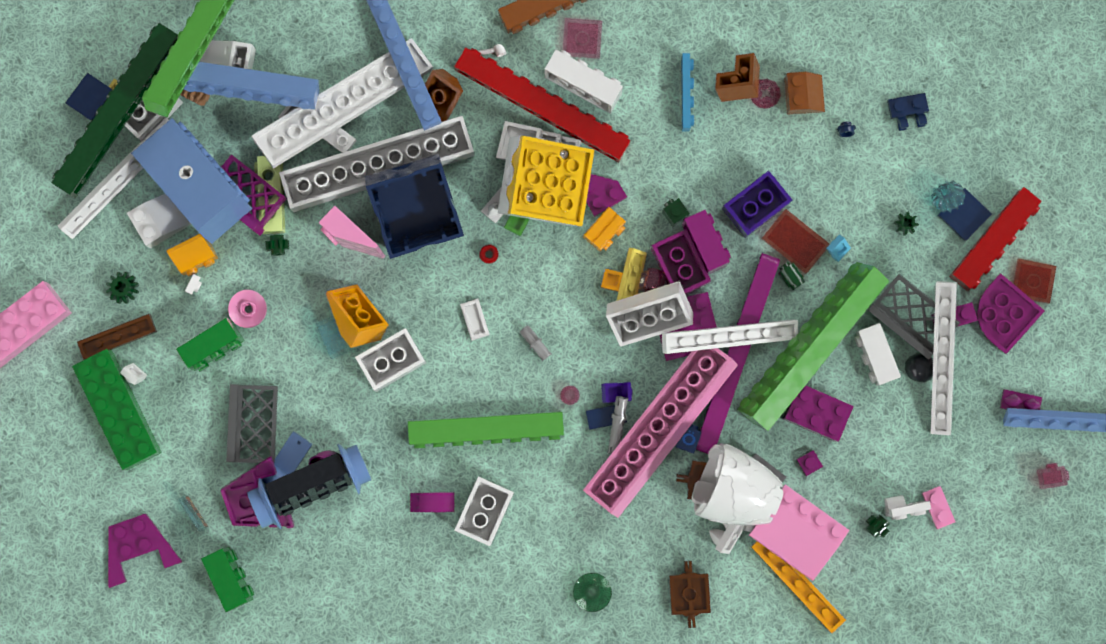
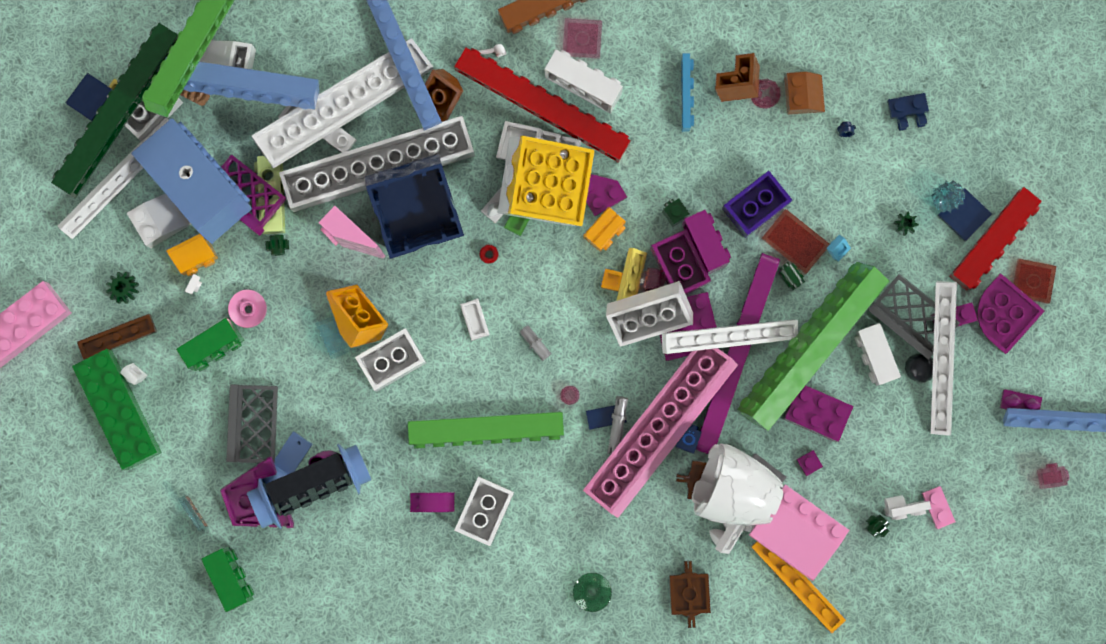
(132, 540): magenta wing -> none
(611, 390): dark purple bracket -> none

